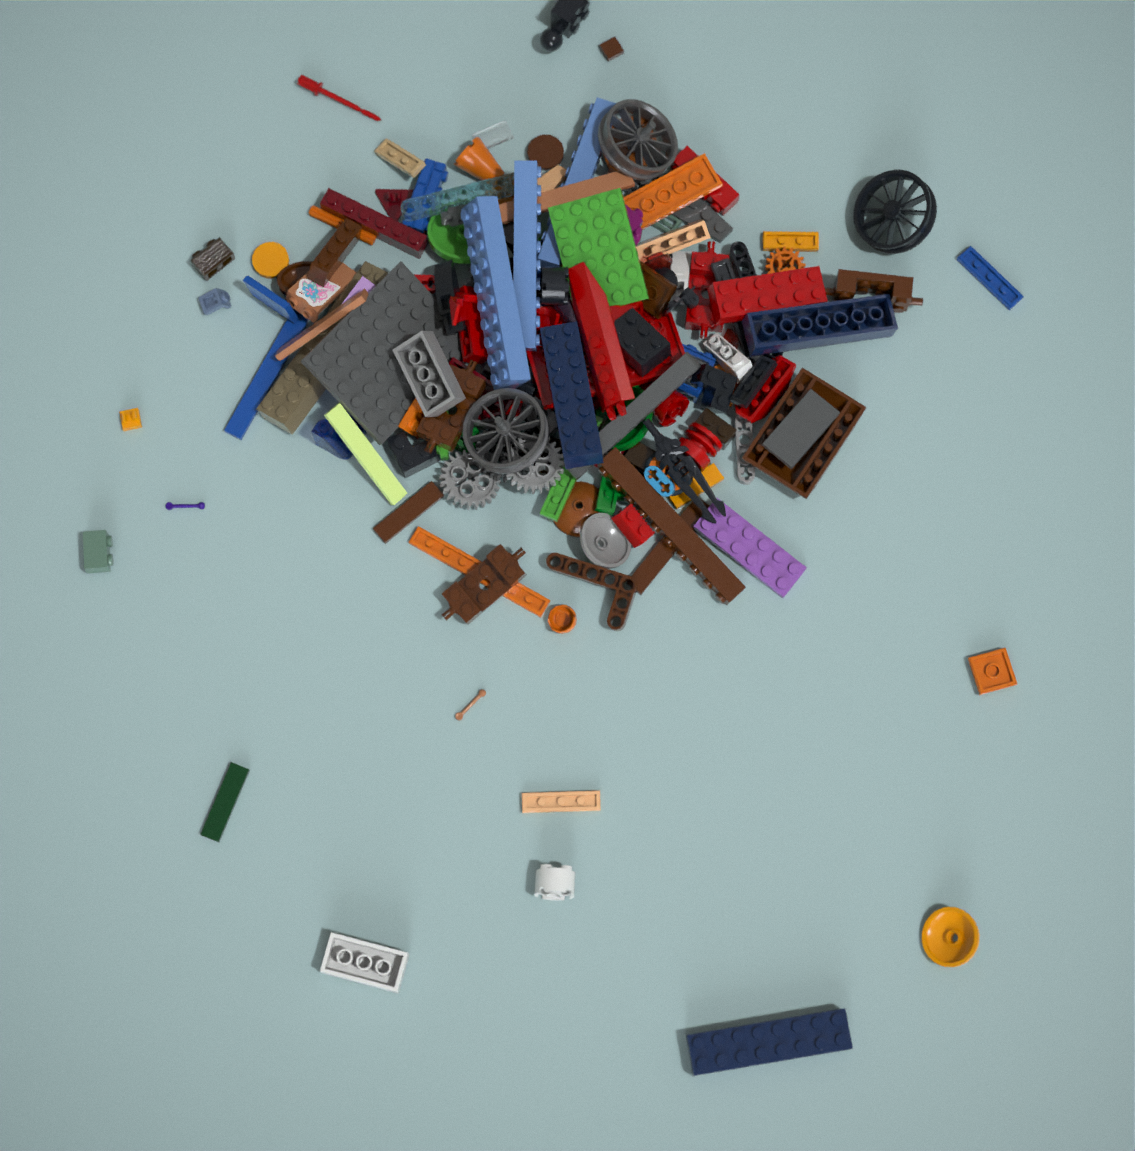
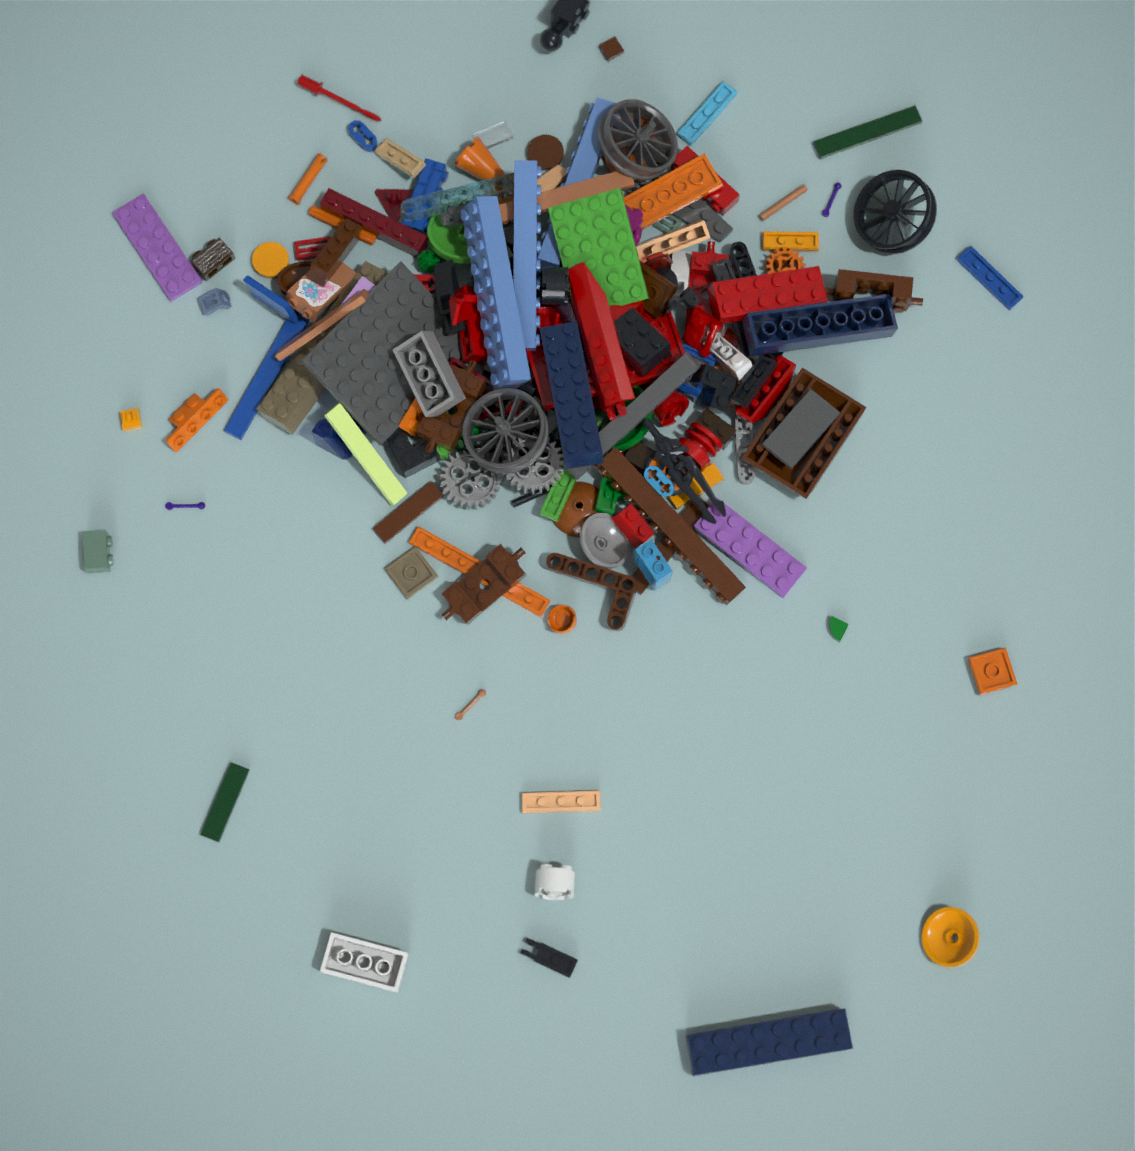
(157, 247): none -> medium lavender plate
(193, 417): none -> orange bracket
(297, 244): none -> red tile
(307, 179): none -> orange pin
(366, 133): none -> blue beam
(411, 572): none -> dark tan tile
(428, 260): none -> green gear
(528, 497): none -> black bar
(551, 958): none -> black hinge
(655, 571): none -> dark azure window
(697, 329): none -> red plate
(707, 113): none -> medium azure tile
(782, 203): none -> nougat bar
(826, 212): none -> dark purple hinge
(837, 628): none -> green tile
(867, 132): none -> dark green tile

